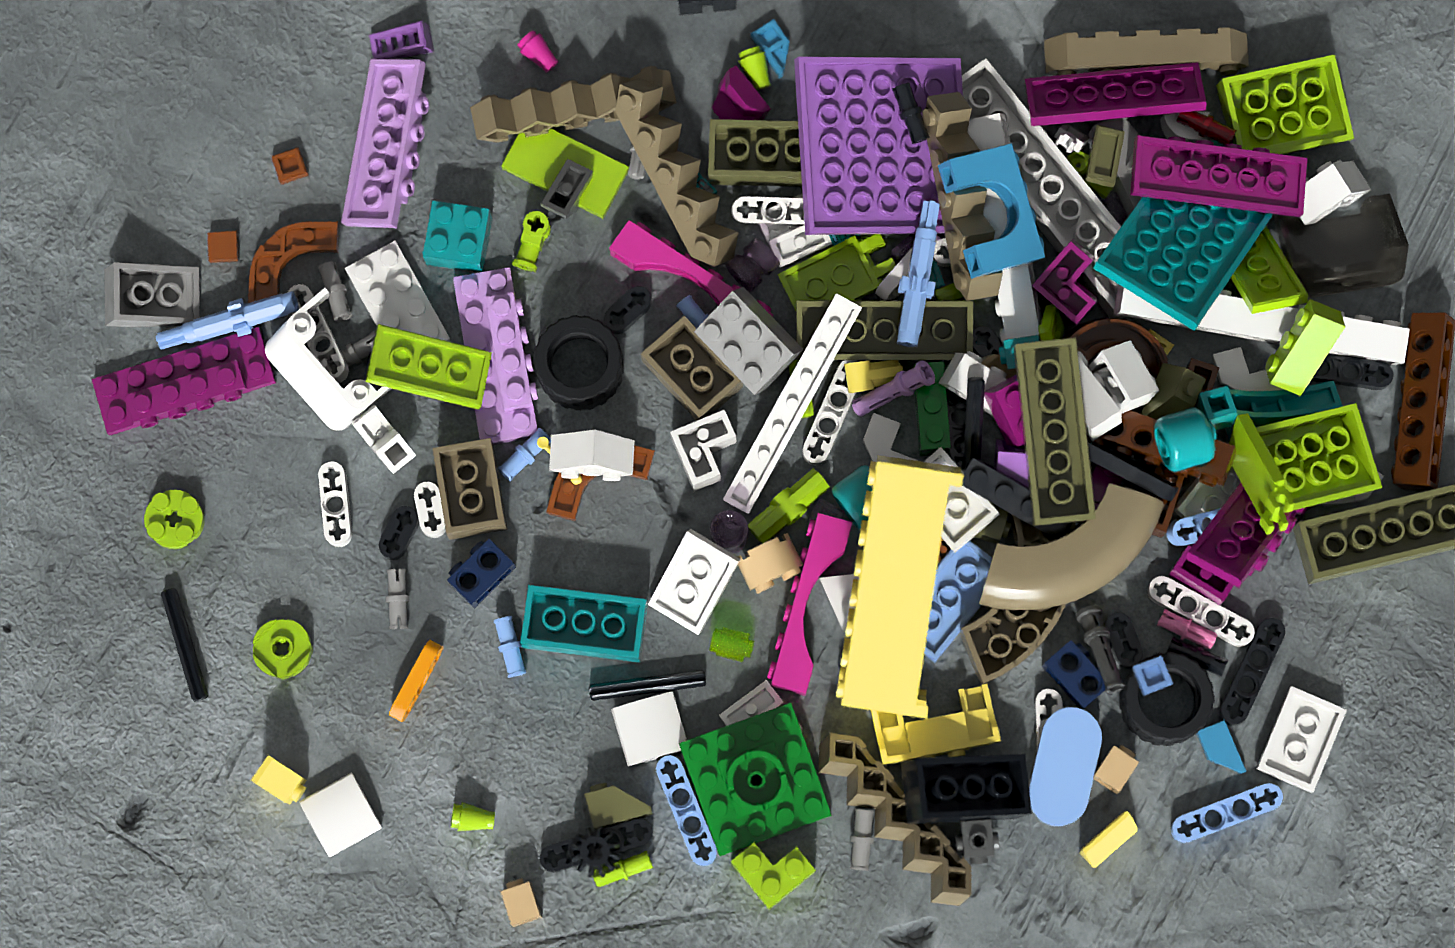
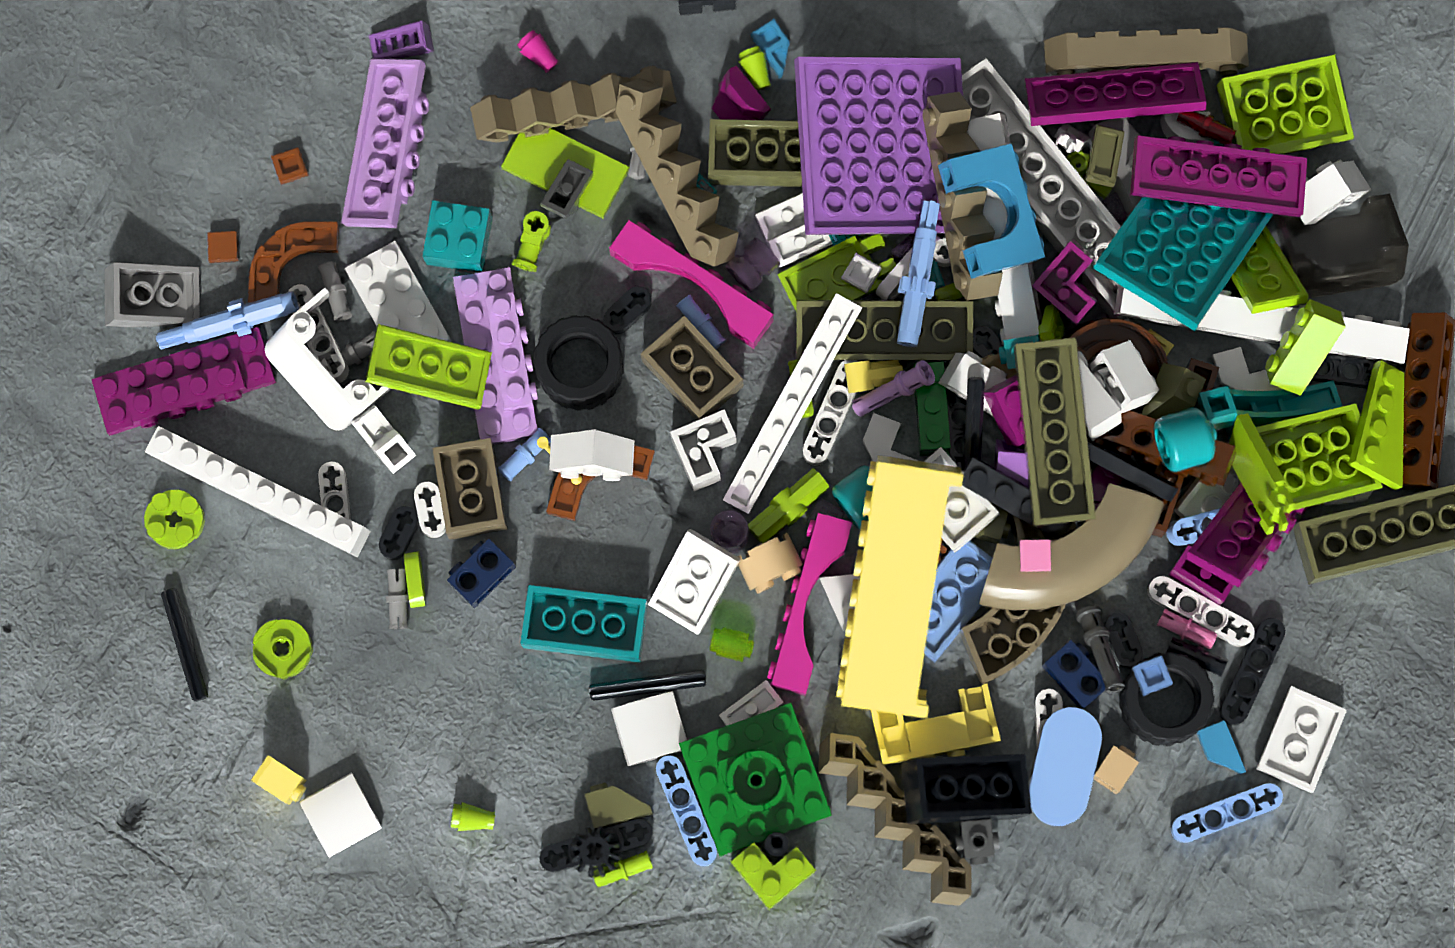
(257, 491): none -> white brick
(415, 579): none -> lime beam
(416, 680): light orange beam -> none
(510, 646): light blue pin -> none
(520, 902): tan brick -> none
(748, 340): light grey brick -> none
(752, 202): white beam -> none
(776, 851): none -> black pin
(861, 273): none -> white tile
(862, 839): light grey pin -> none
(910, 113): black pin -> none
(1035, 555): none -> bright pink tile
(1109, 839): light yellow slope -> none
(1381, 426): none -> lime wing

